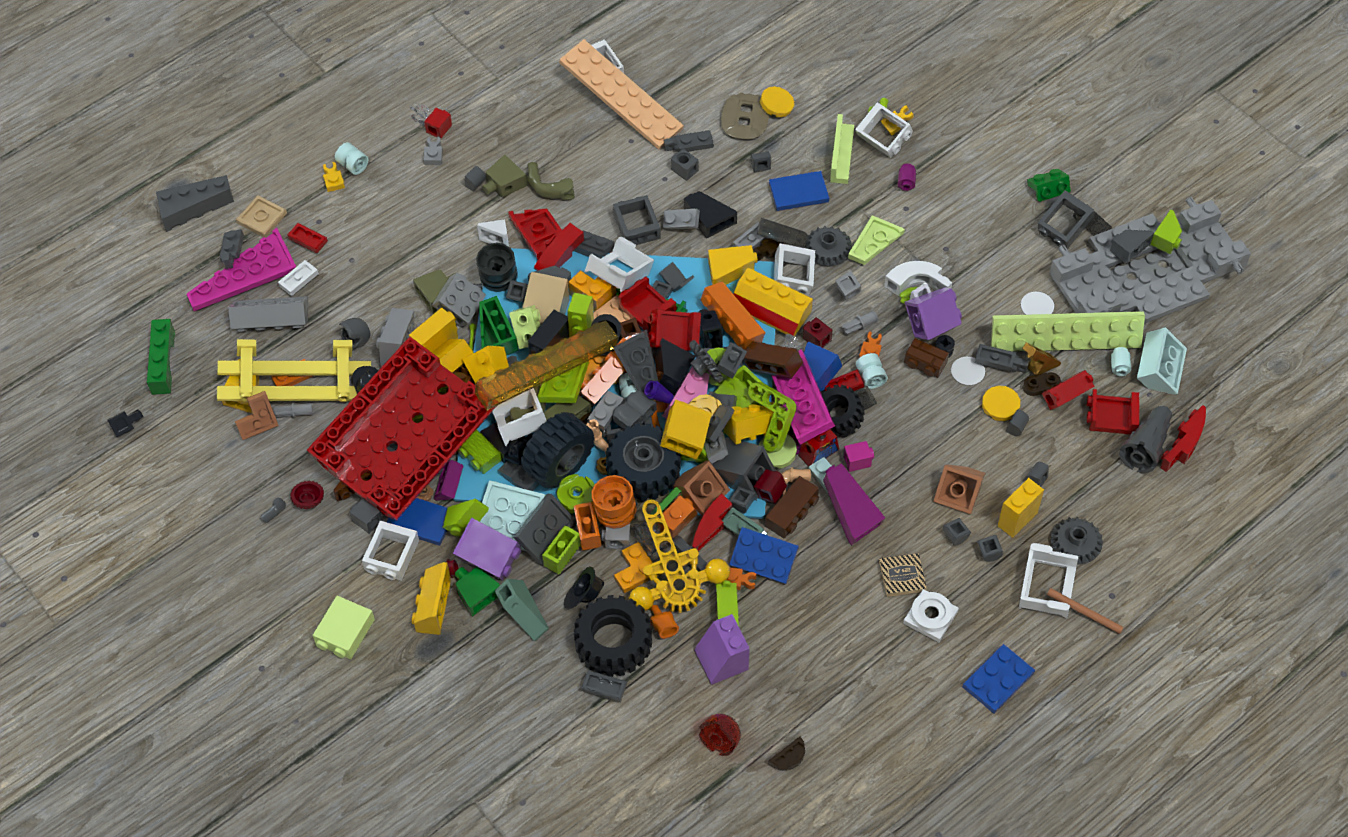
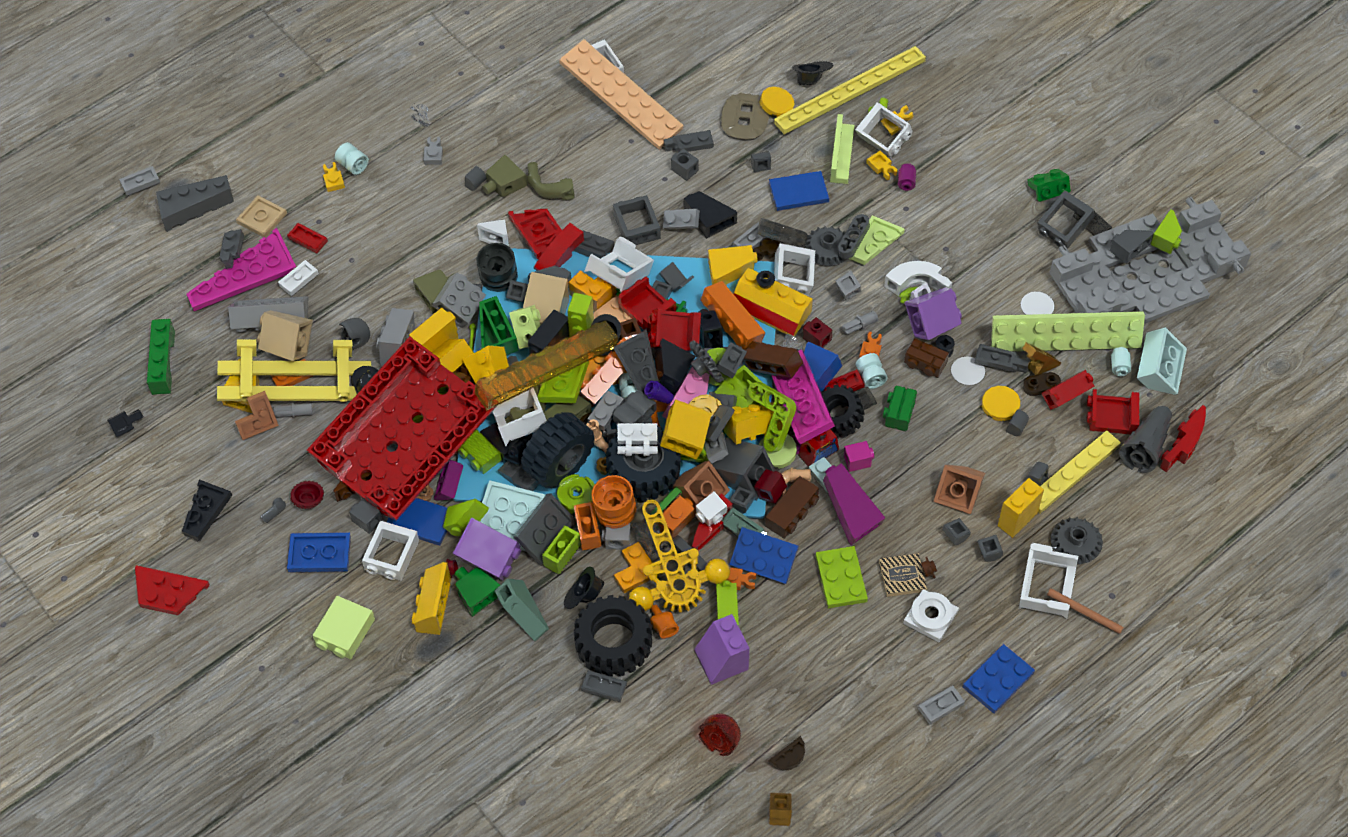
(139, 180): none -> light grey plate
(166, 590): none -> red wing
(206, 507): none -> black wing
(284, 335): none -> tan slope
(319, 552): none -> blue plate
(438, 123): red brick -> none
(636, 434): none -> white plate
(711, 509): none -> white brick
(765, 283): none -> black plate
(780, 809): none -> pearl gold slope
(811, 73): none -> black piece
(841, 577): none -> lime plate
(849, 90): none -> light yellow plate
(853, 243): none -> dark grey beam
(881, 163): none -> yellow plate
(900, 408): none -> green brick
(929, 568): none -> reddish brown plate
(941, 705): none -> light grey plate
(1077, 468): none -> light yellow plate

